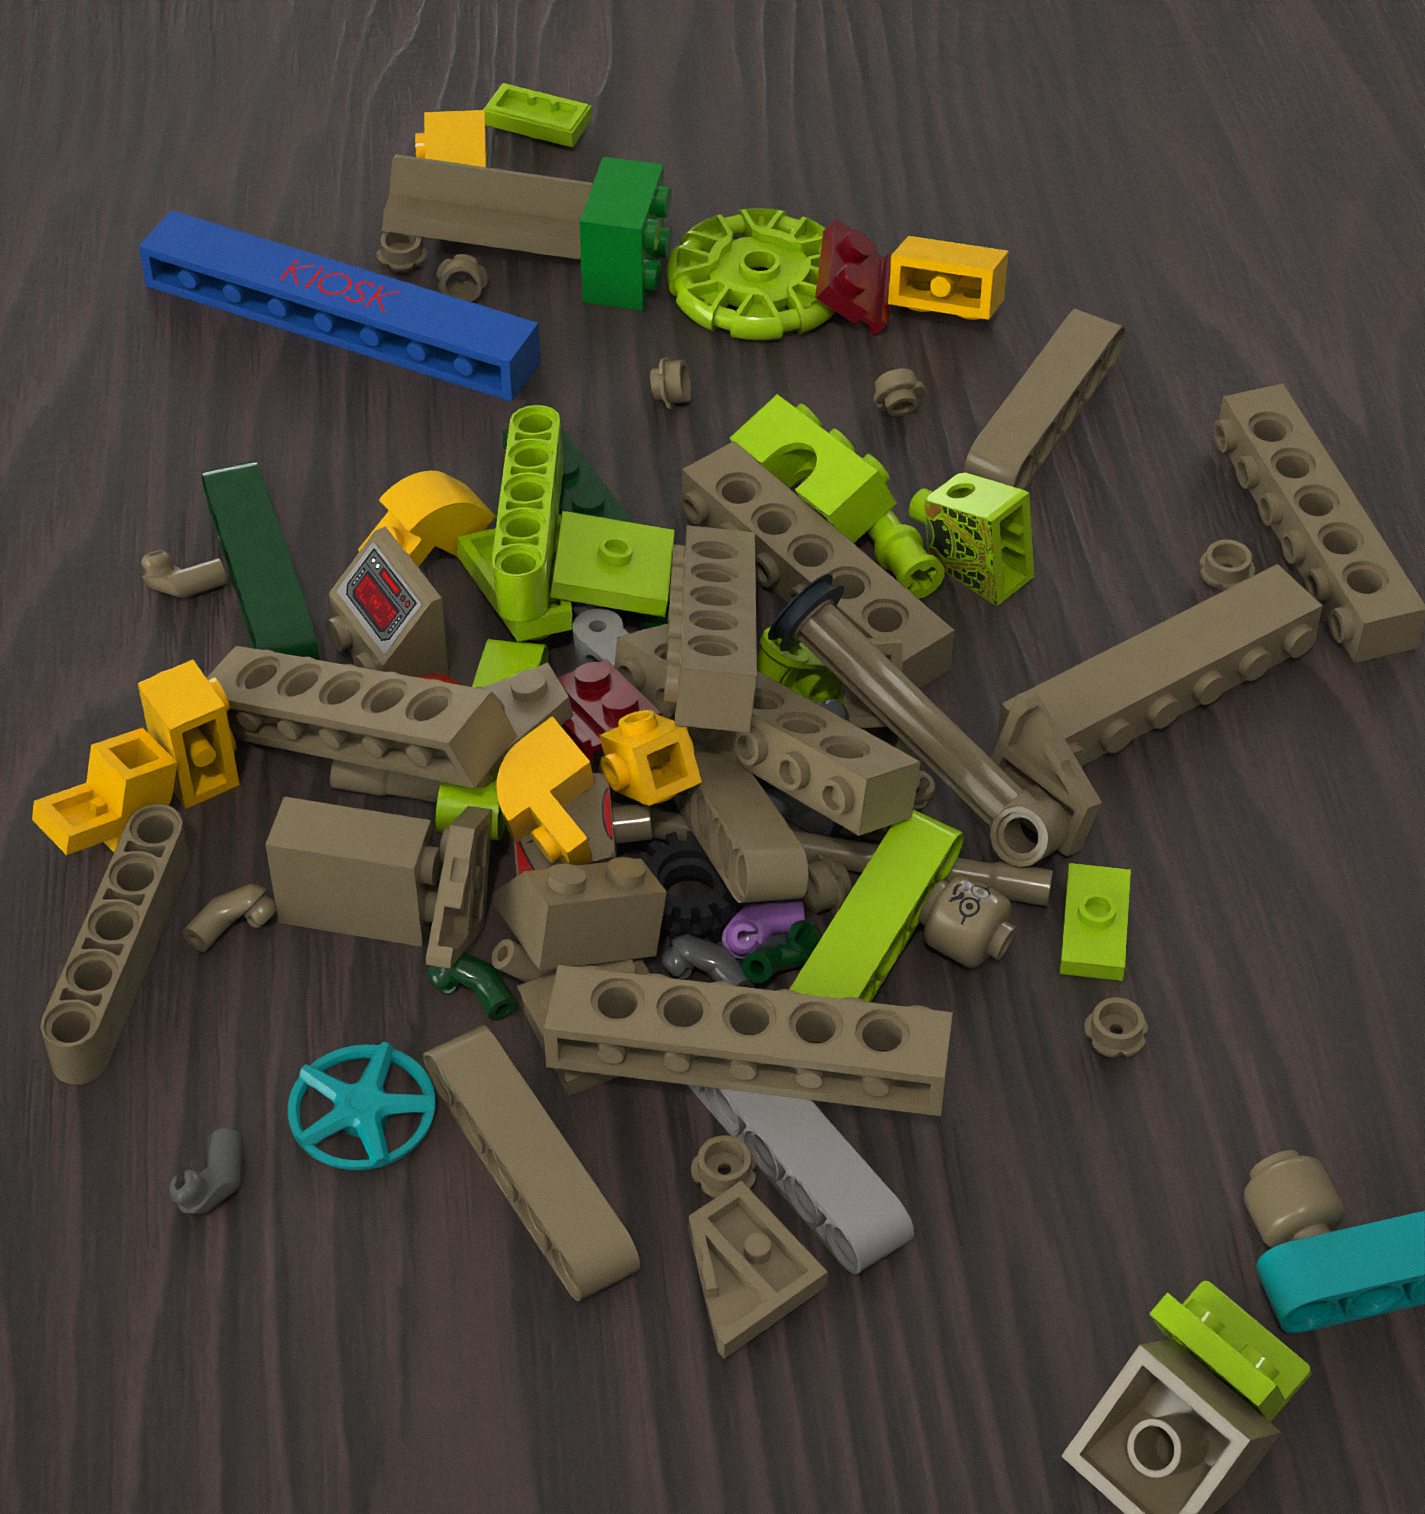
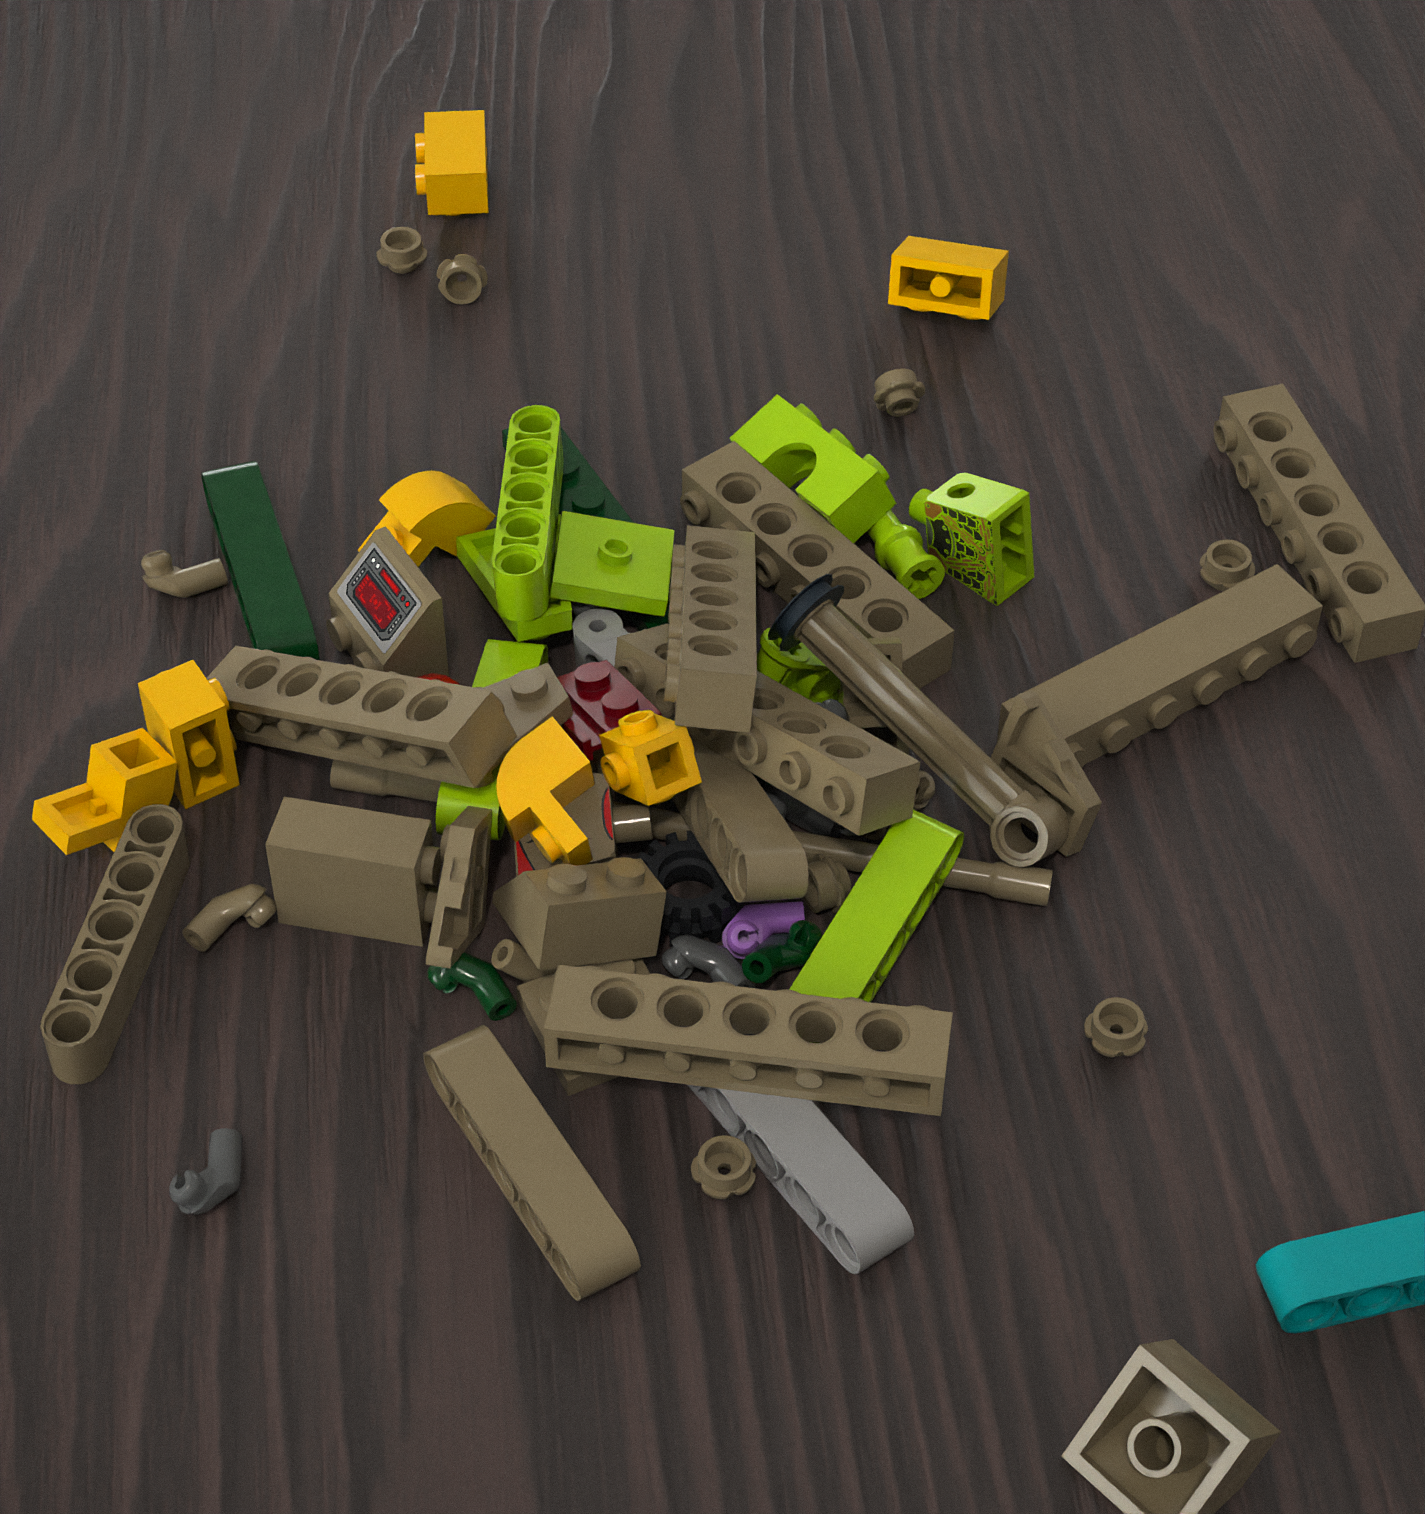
(341, 305): blue brick -> none
(361, 1107): teal wheel -> none
(485, 206): dark tan panel -> none
(537, 115): lime plate -> none
(624, 233): green brick -> none
(671, 382): dark tan plate -> none
(718, 271): lime plate -> none
(749, 1267): dark tan wing -> none
(853, 277): dark red plate -> none
(967, 921): dark tan head -> none
(1046, 400): dark tan beam -> none
(1095, 922): lime plate -> none
(1233, 1347): lime bracket -> none
(1292, 1198): dark tan head -> none

